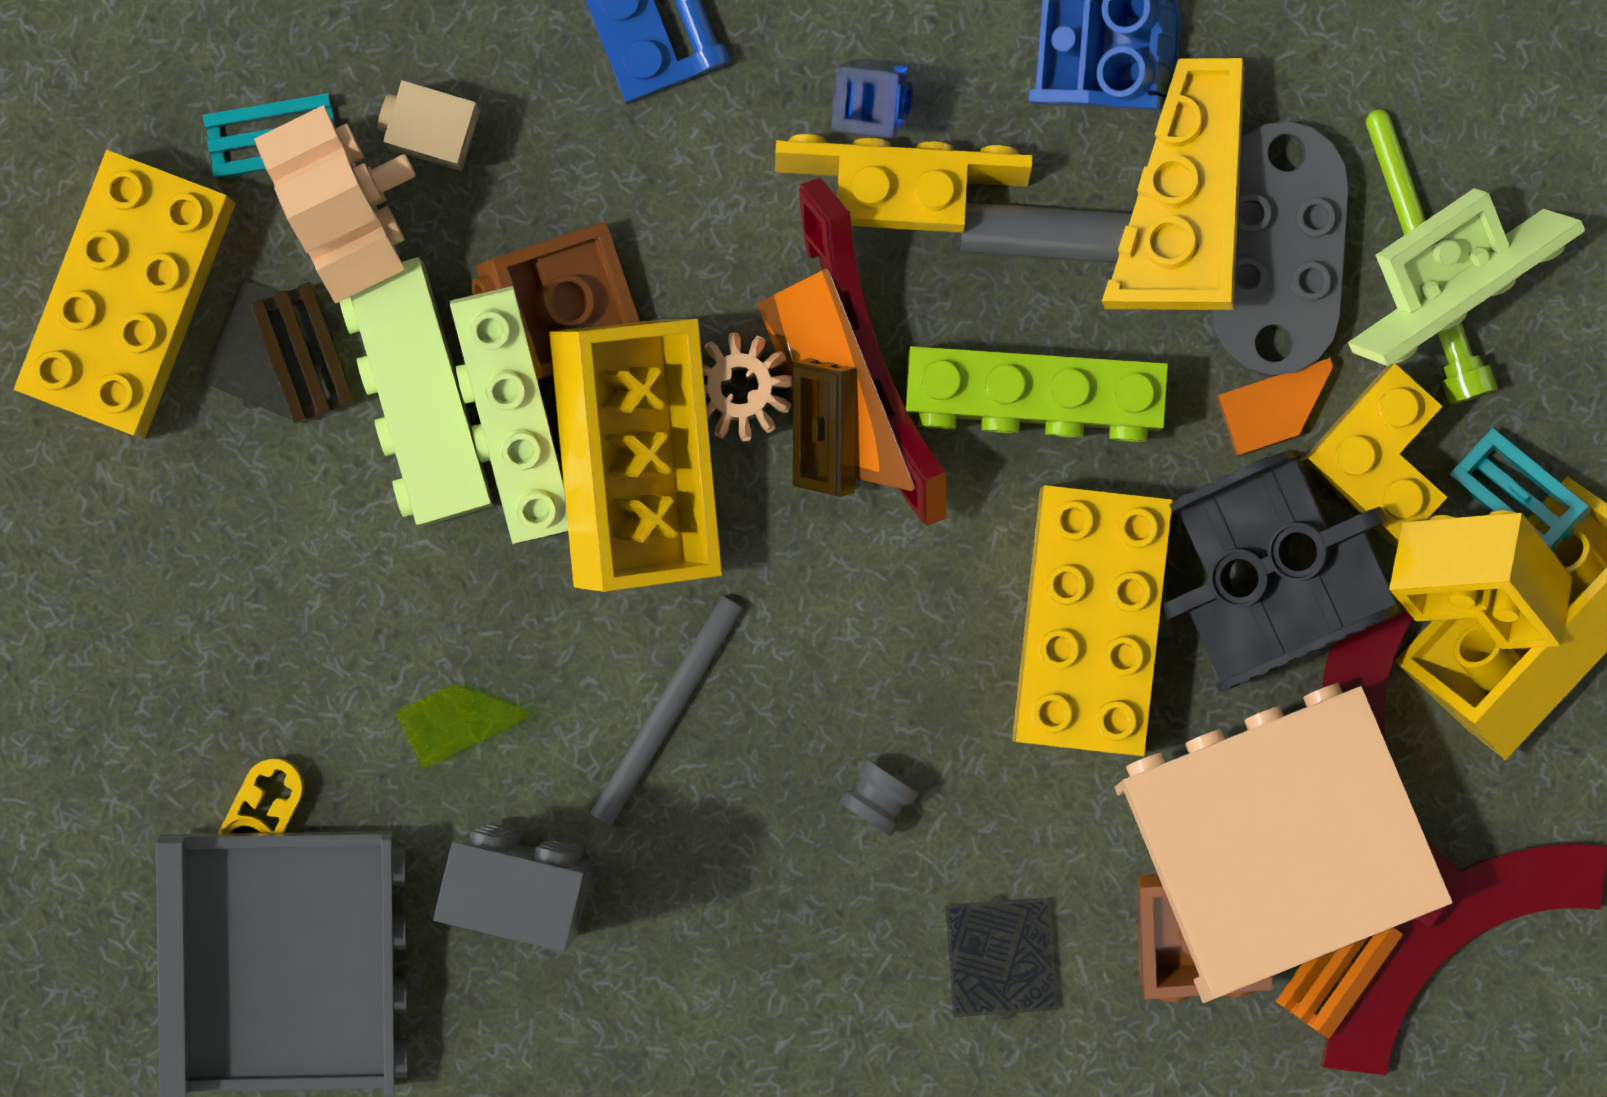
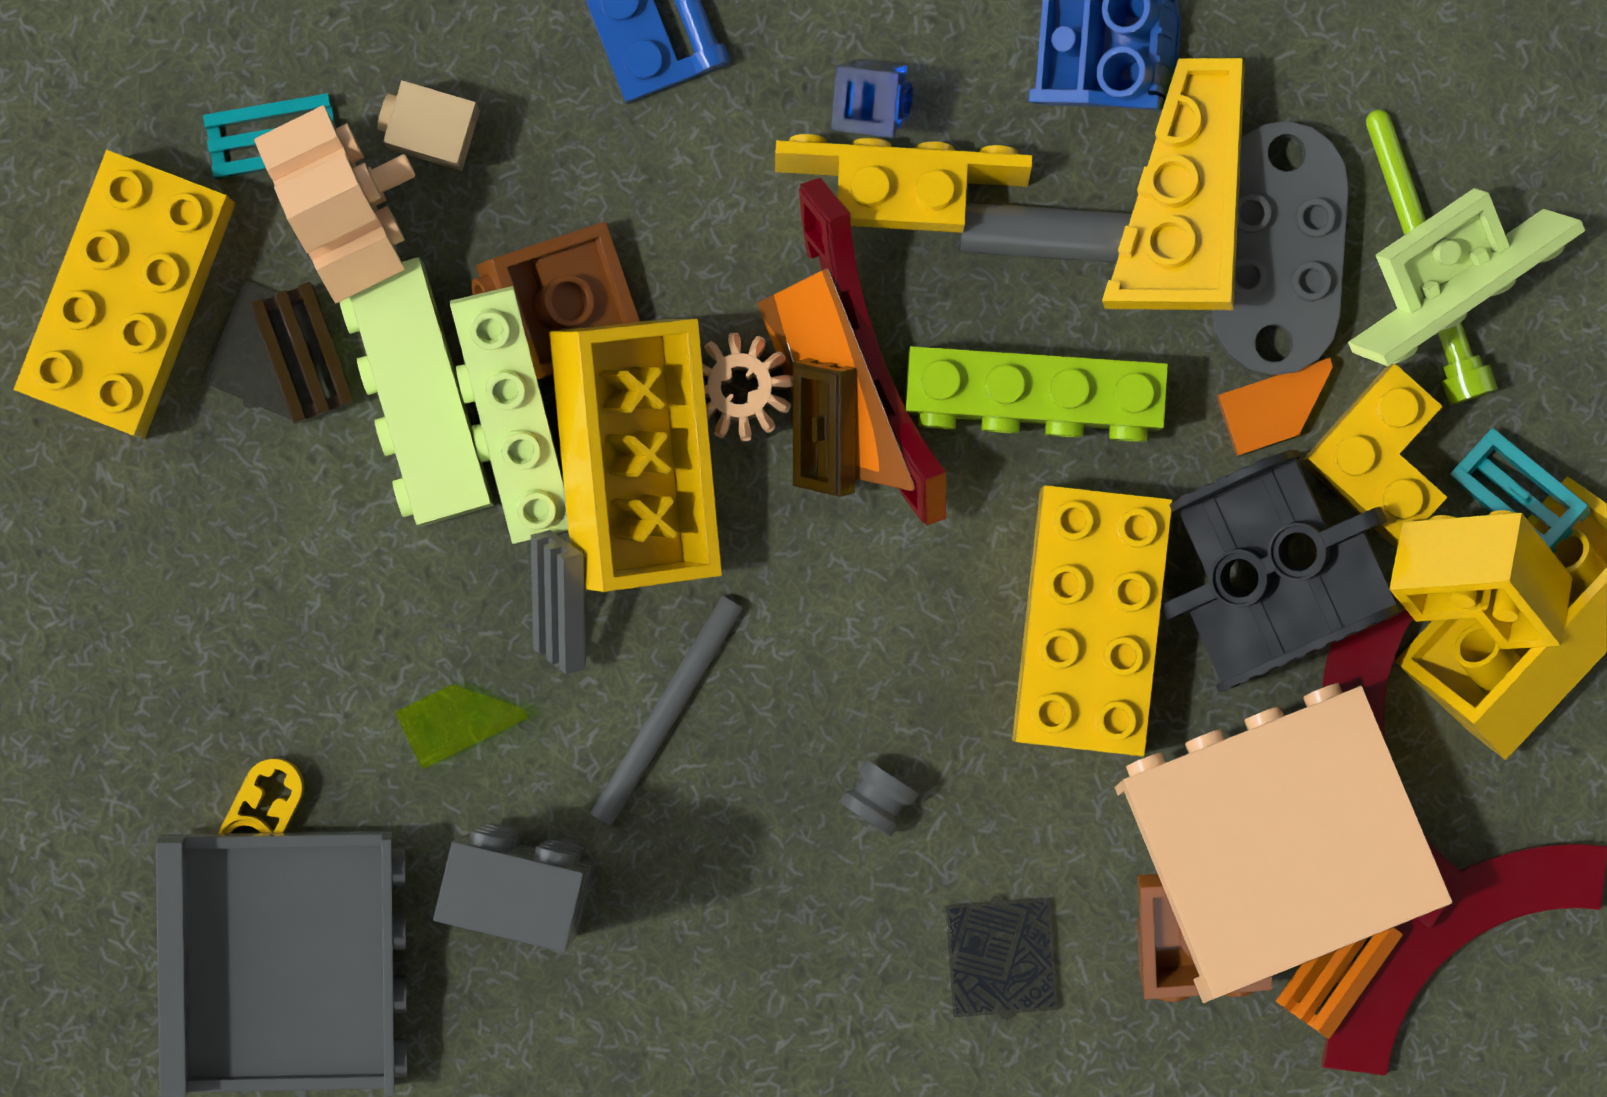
(558, 601): none -> dark grey tile

